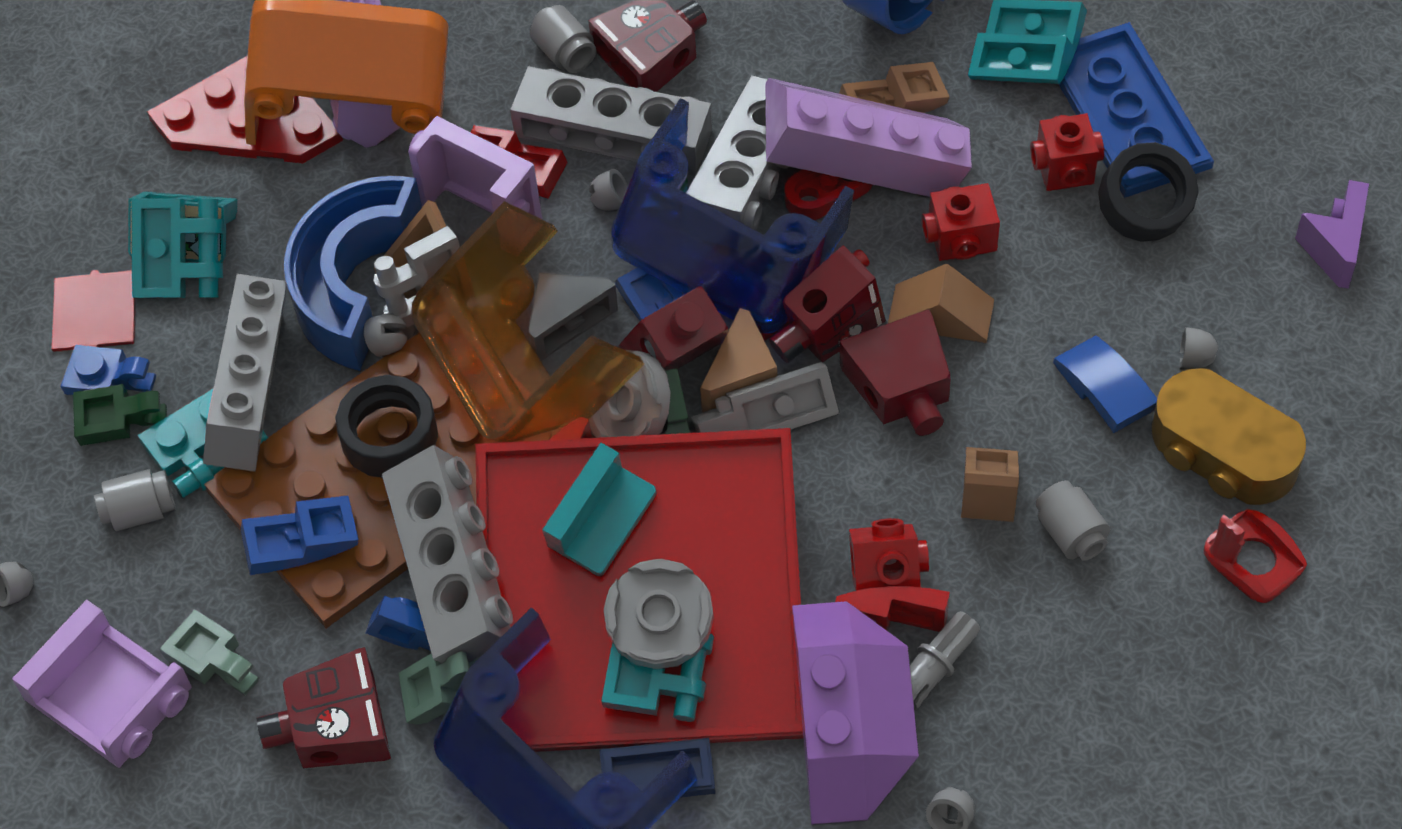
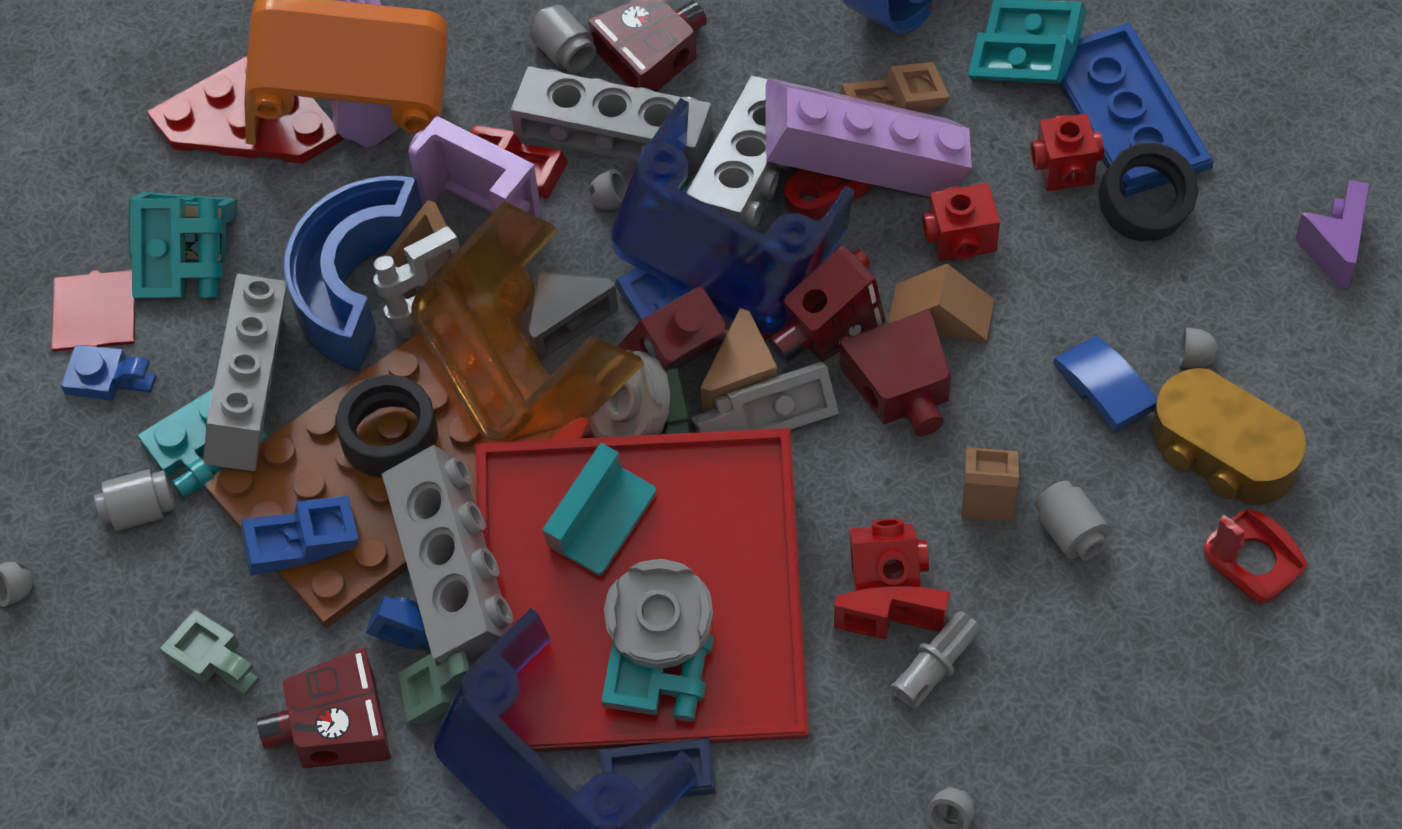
(102, 686): lavender panel -> none
(108, 411): dark green plate -> none
(385, 334): light grey hinge -> none
(852, 710): medium lavender wedge -> none

